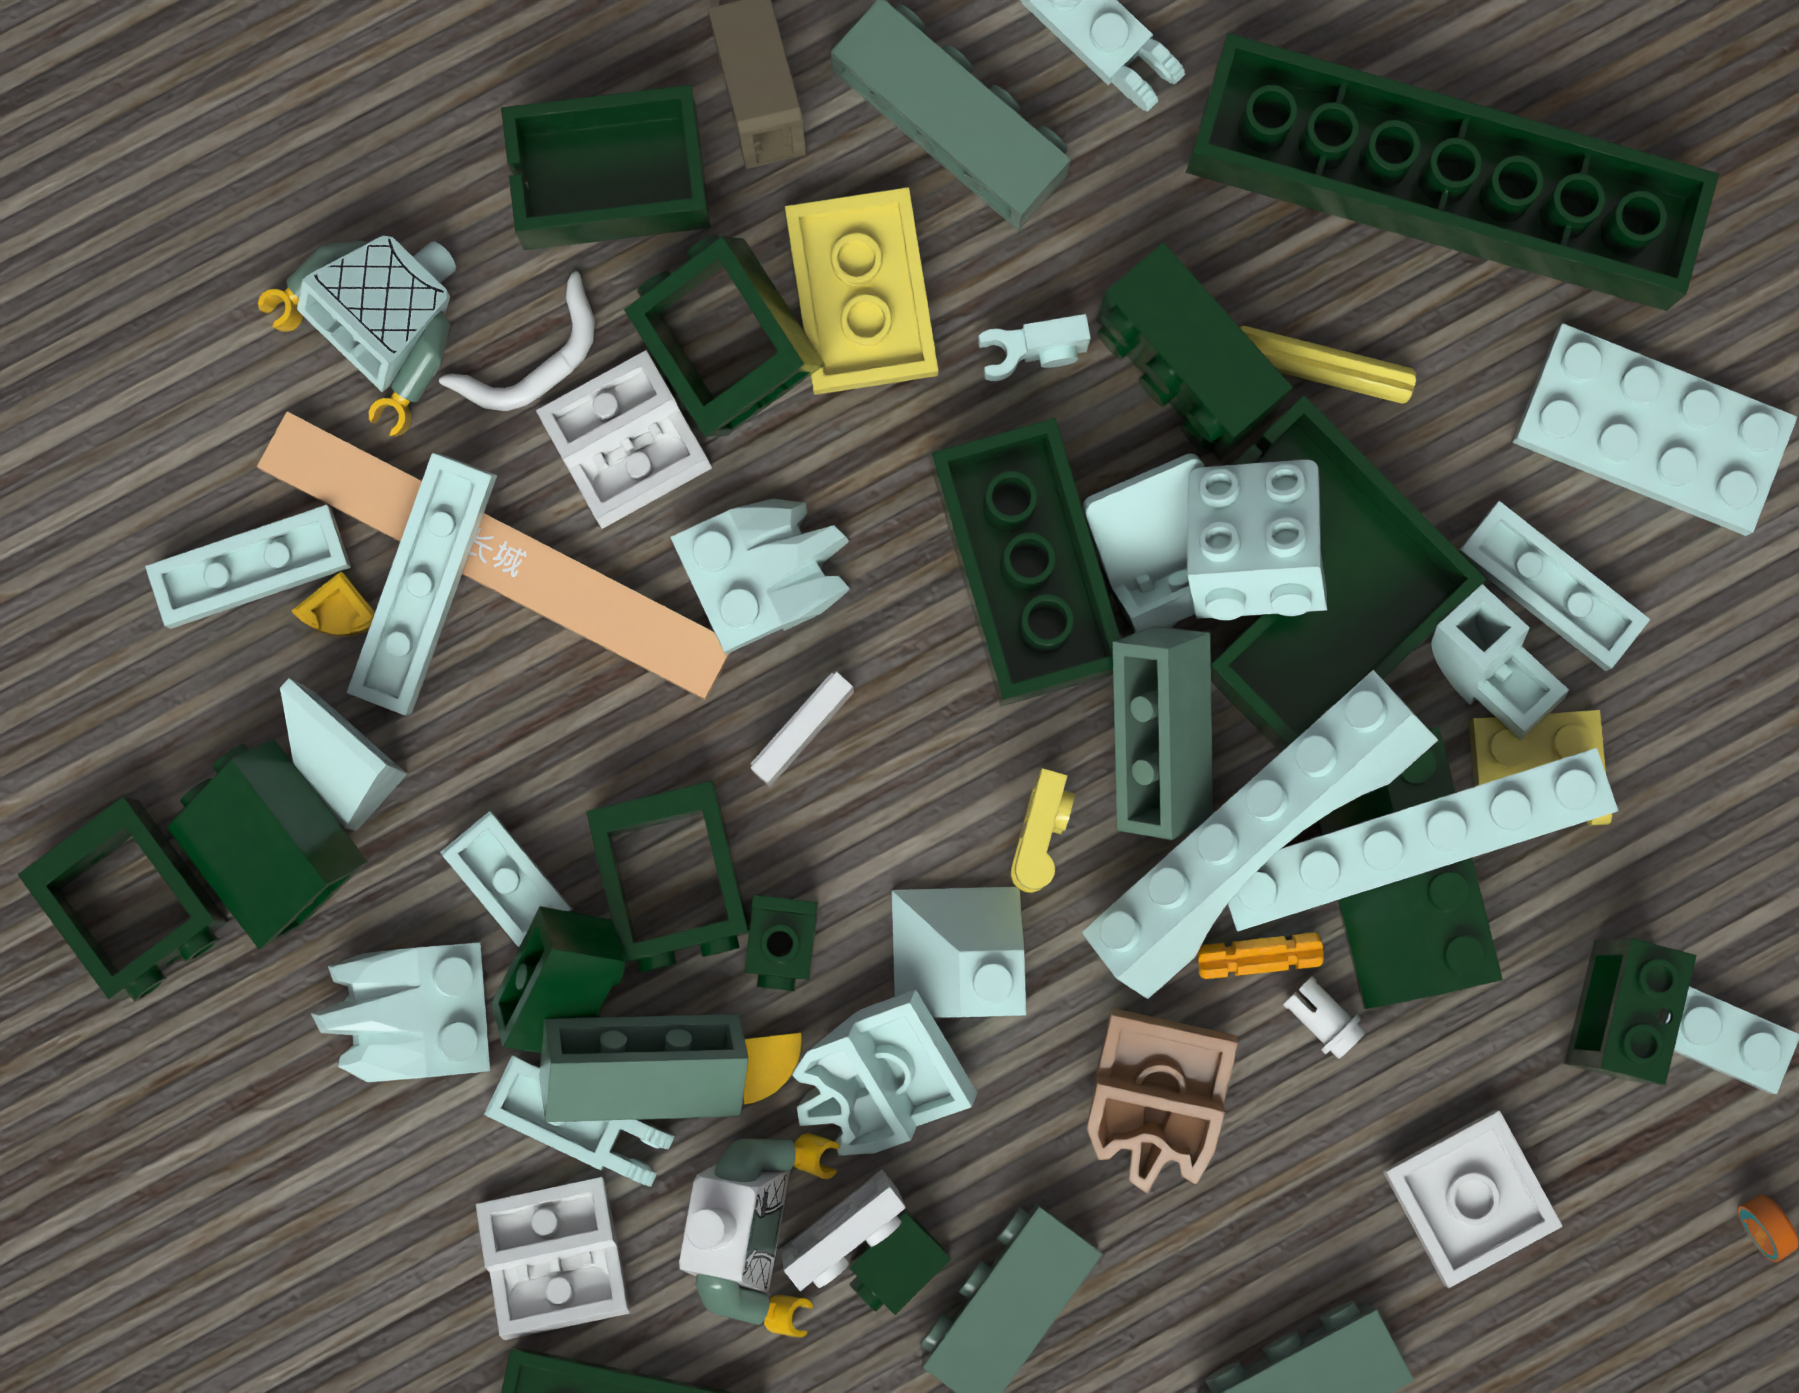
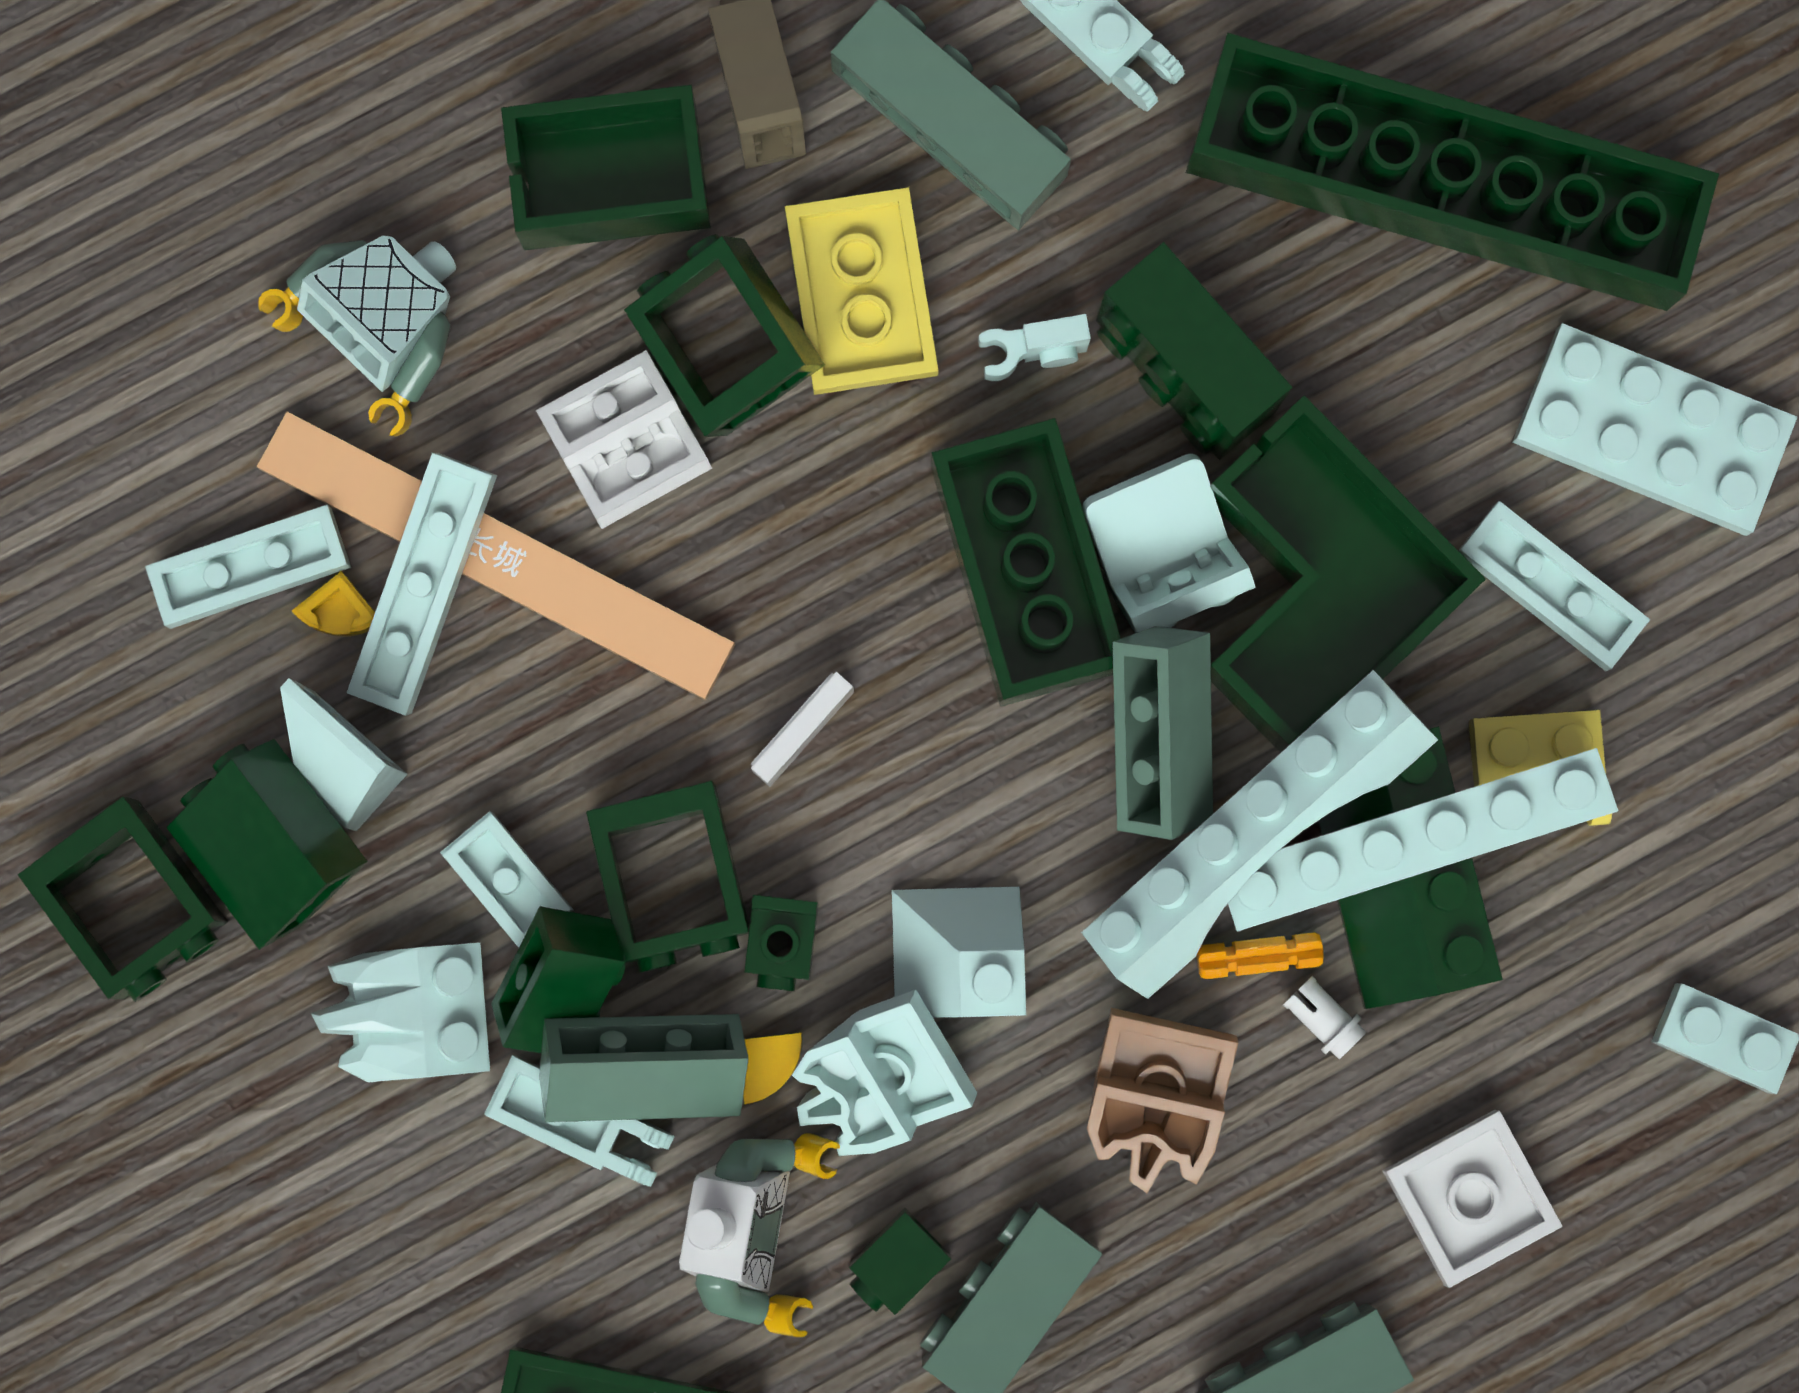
(546, 374): white animal -> none
(552, 1258): white slope -> none
(760, 569): light aqua plate -> none
(863, 1215): white plate -> none
(1046, 813): light yellow plate -> none
(1255, 540): light aqua bracket -> none
(1335, 366): light yellow axle -> none
(1485, 661): light aqua brick -> none
(1618, 1010): dark green window -> none
(1768, 1228): orange tile -> none

